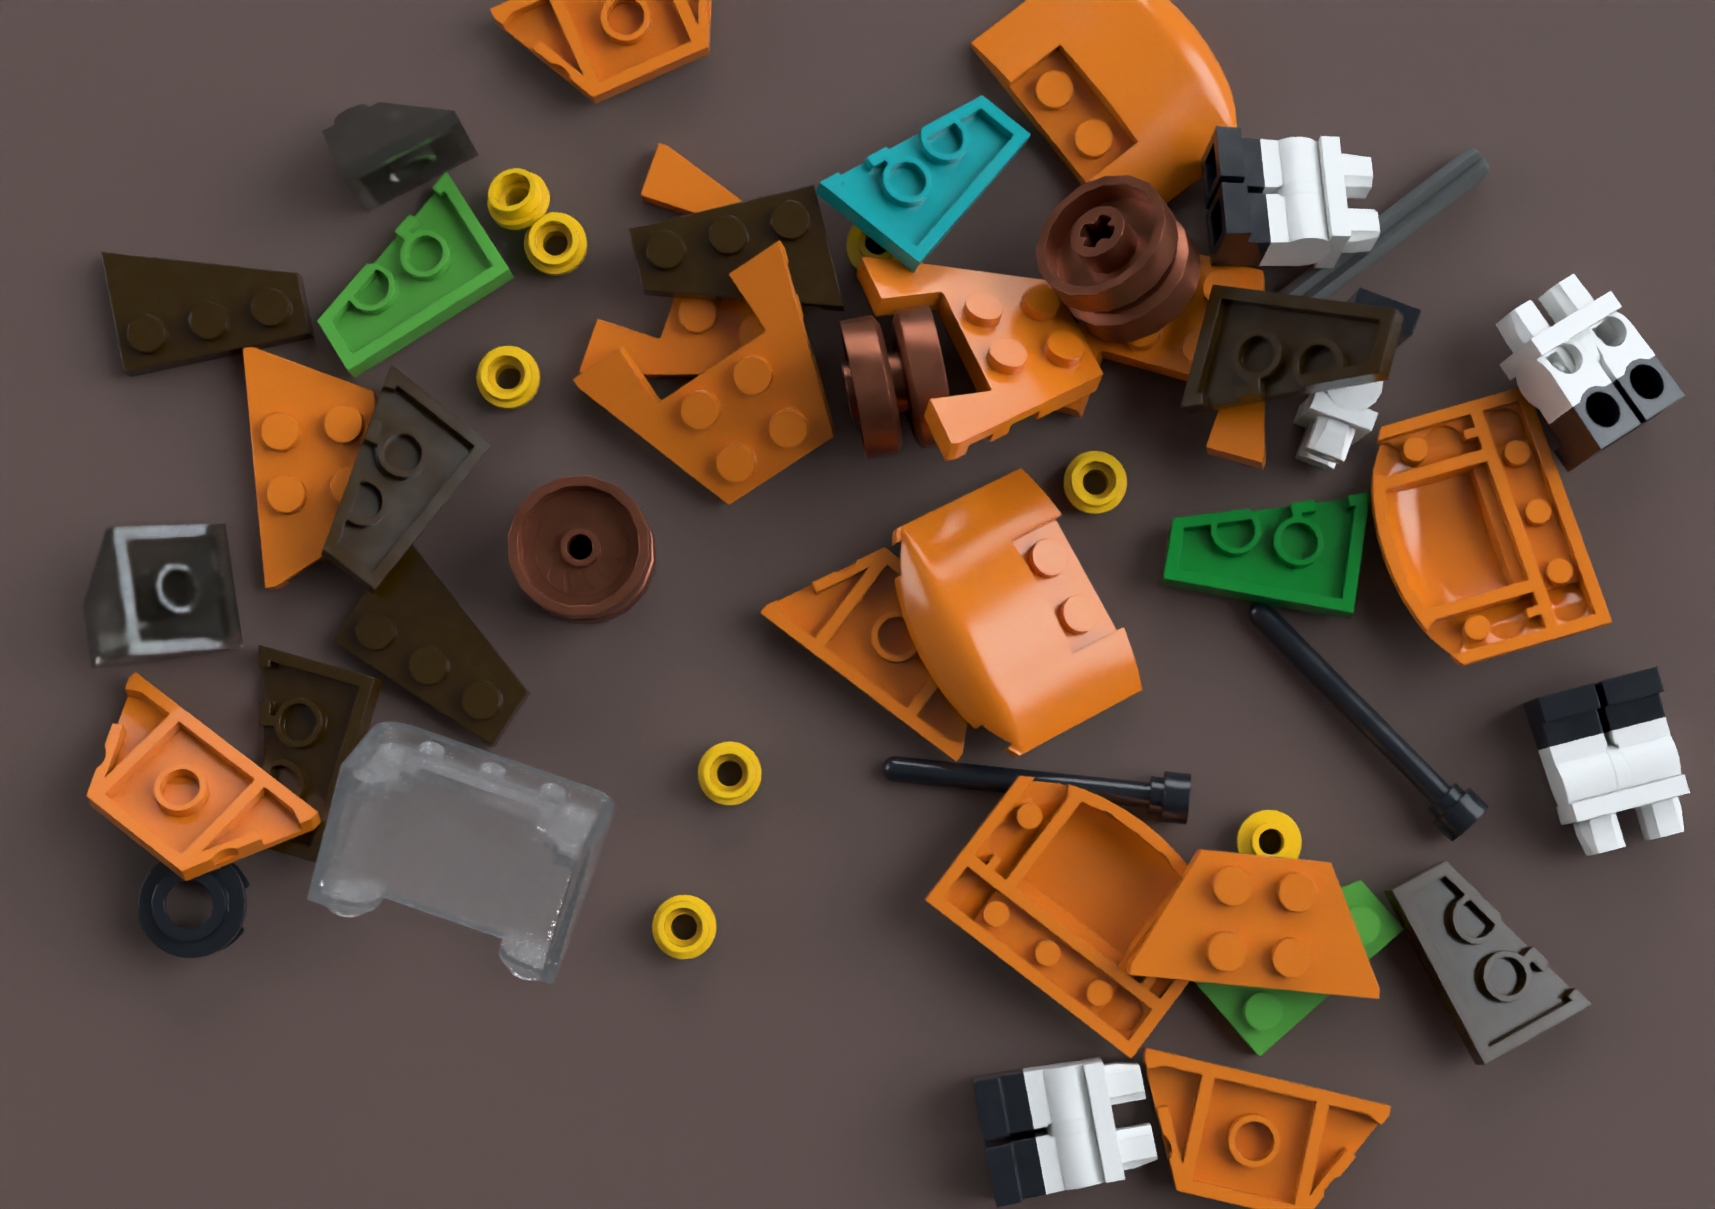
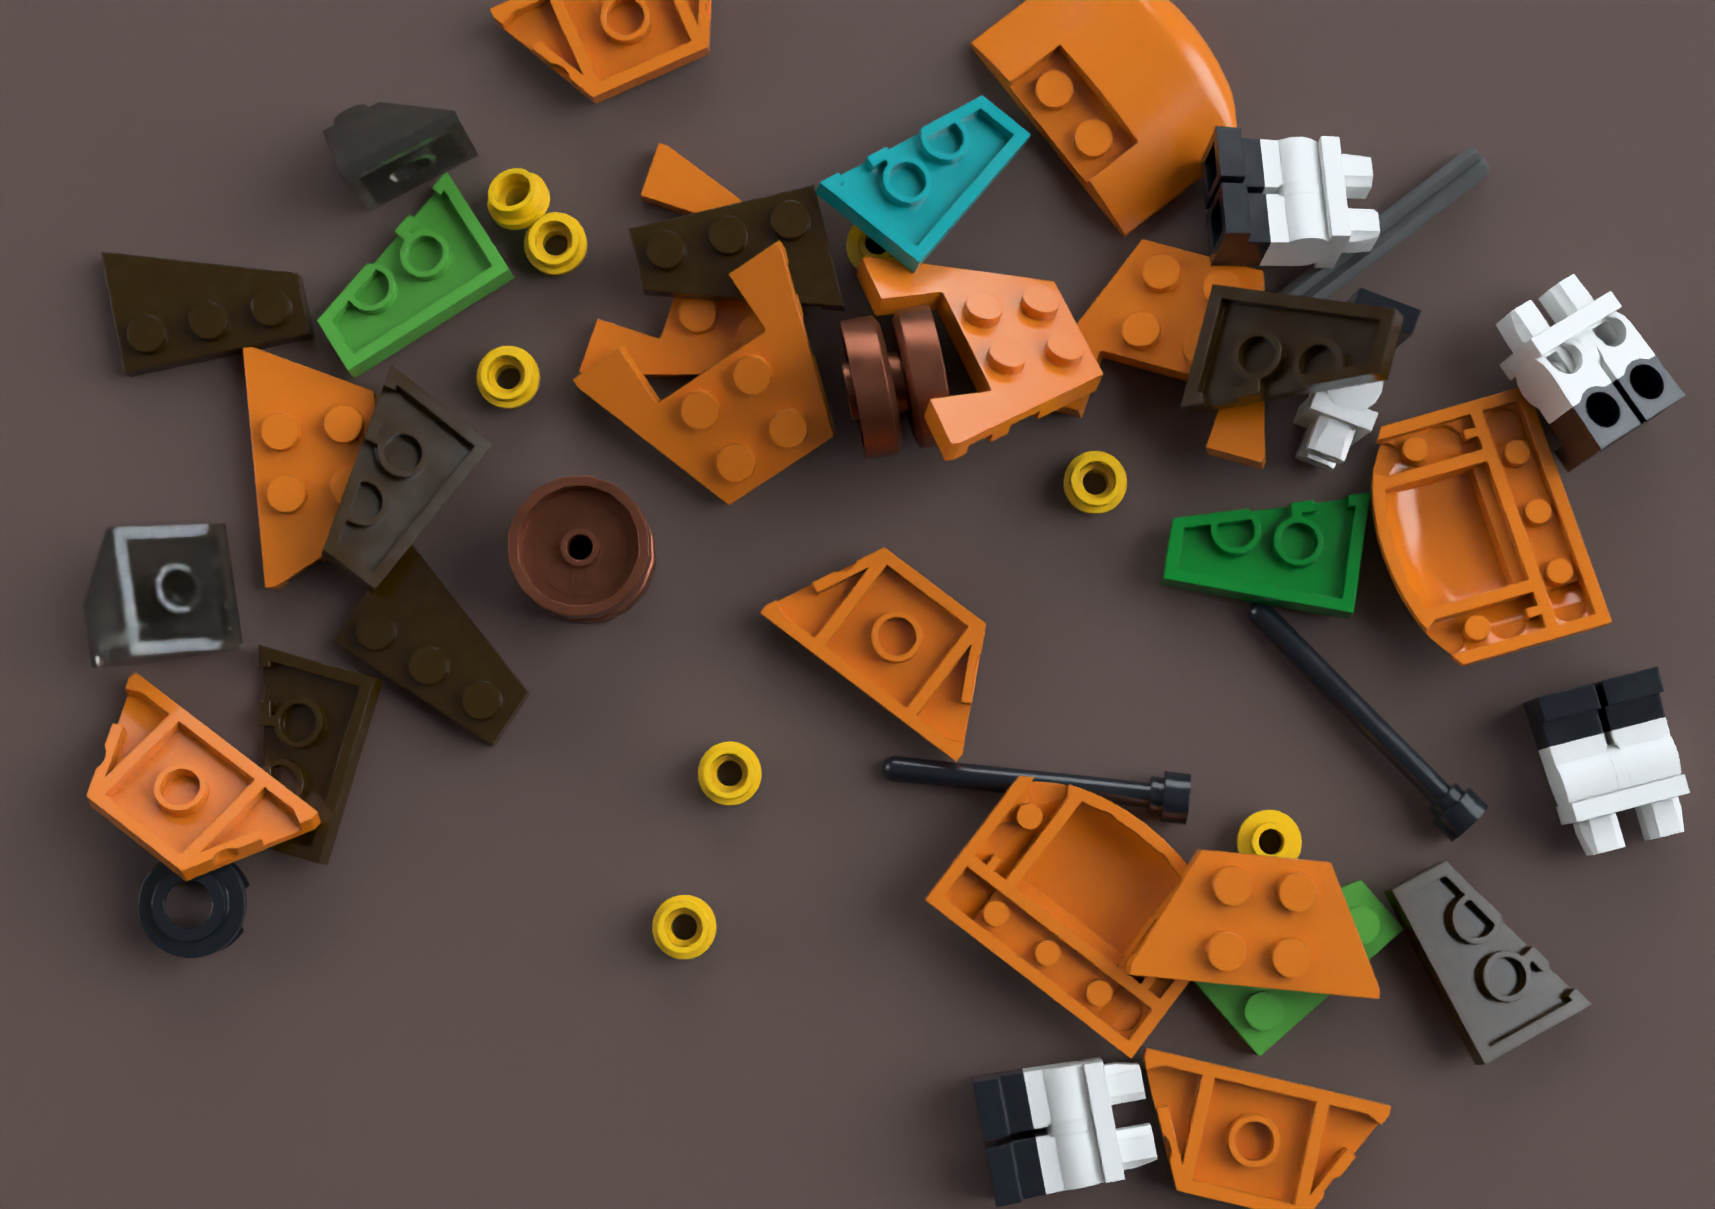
(462, 842): clear windscreen -> none
(1010, 615): orange slope -> none
(1118, 258): copper wheel -> none

